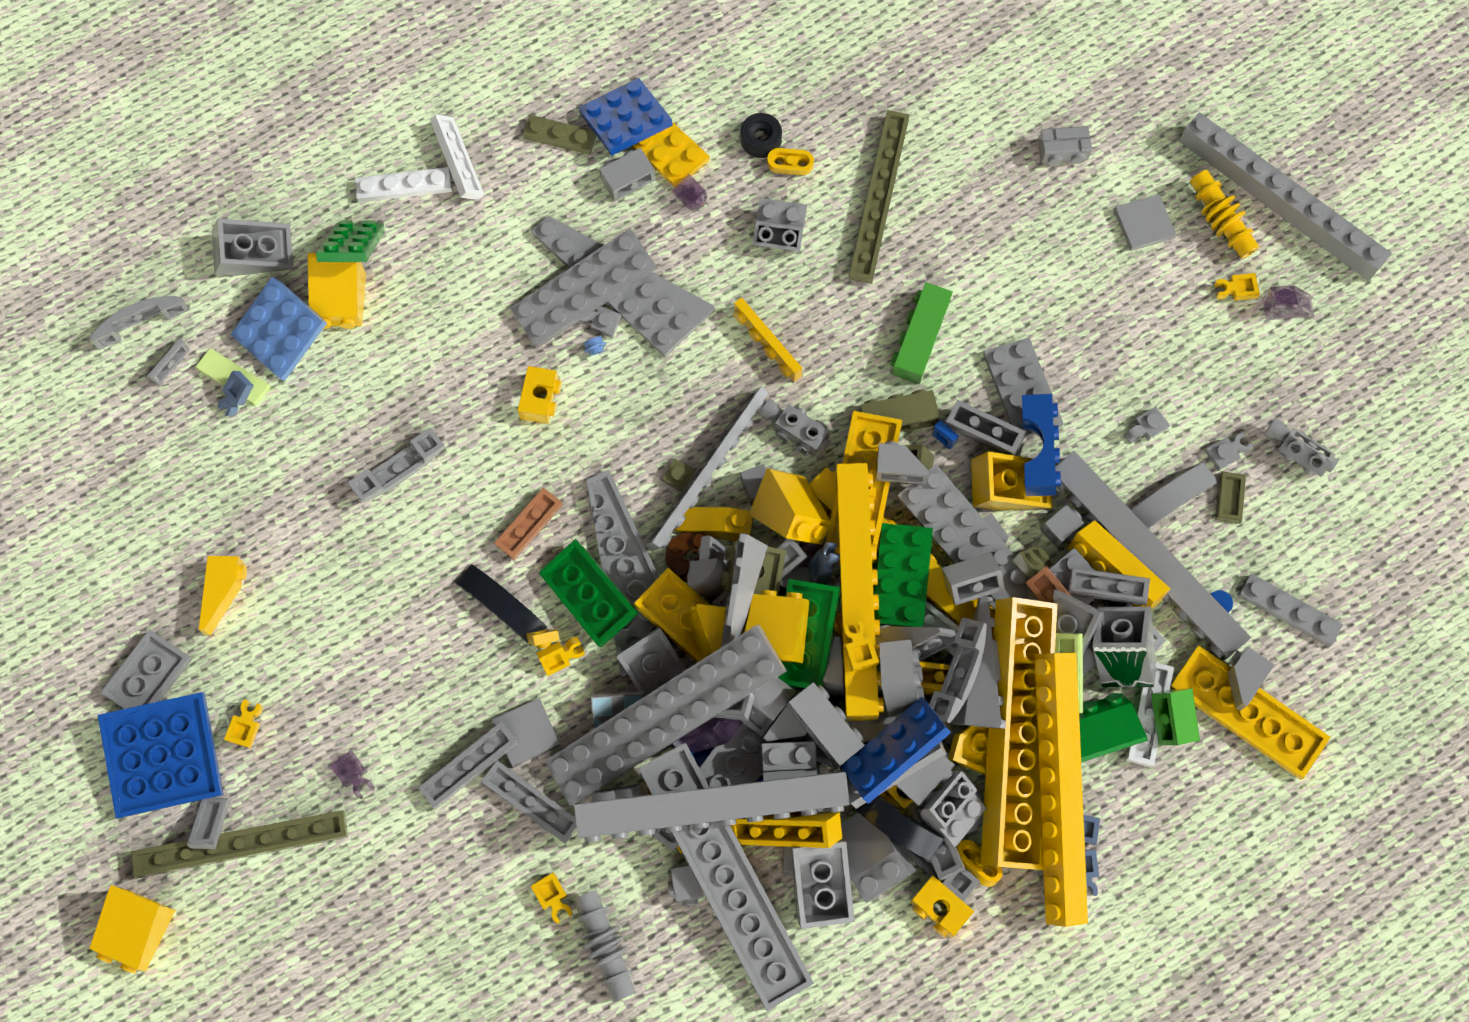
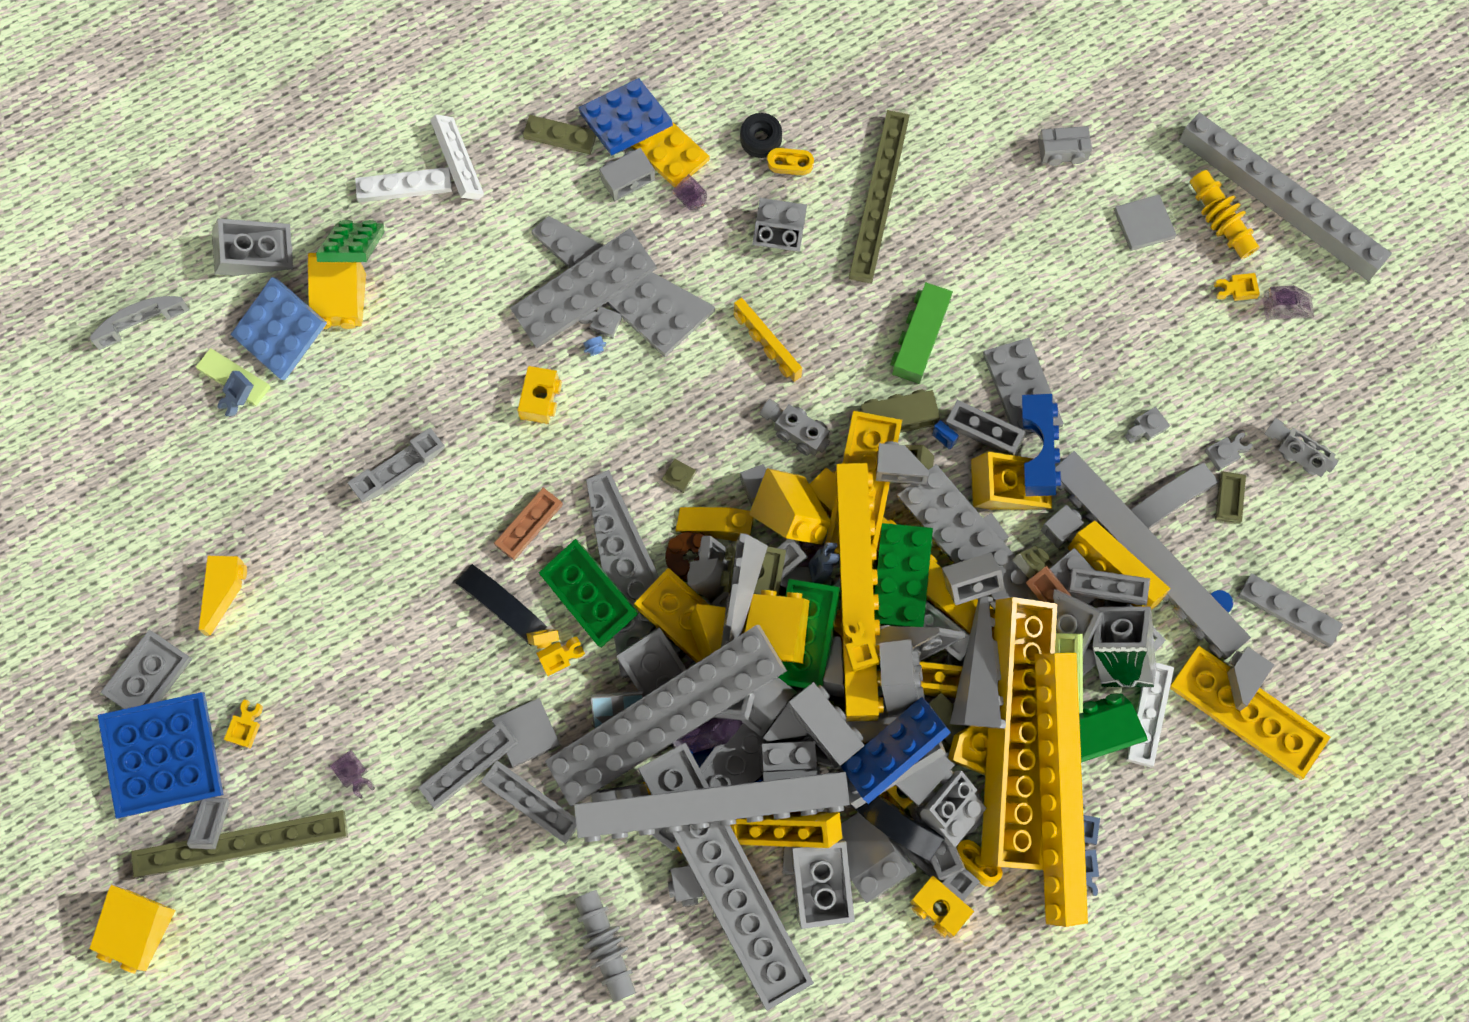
(168, 362): light grey slope -> none
(549, 894): yellow plate -> none
(702, 476): light grey plate -> none
(962, 671): light grey slope -> none
(1175, 717): bright green brick -> none

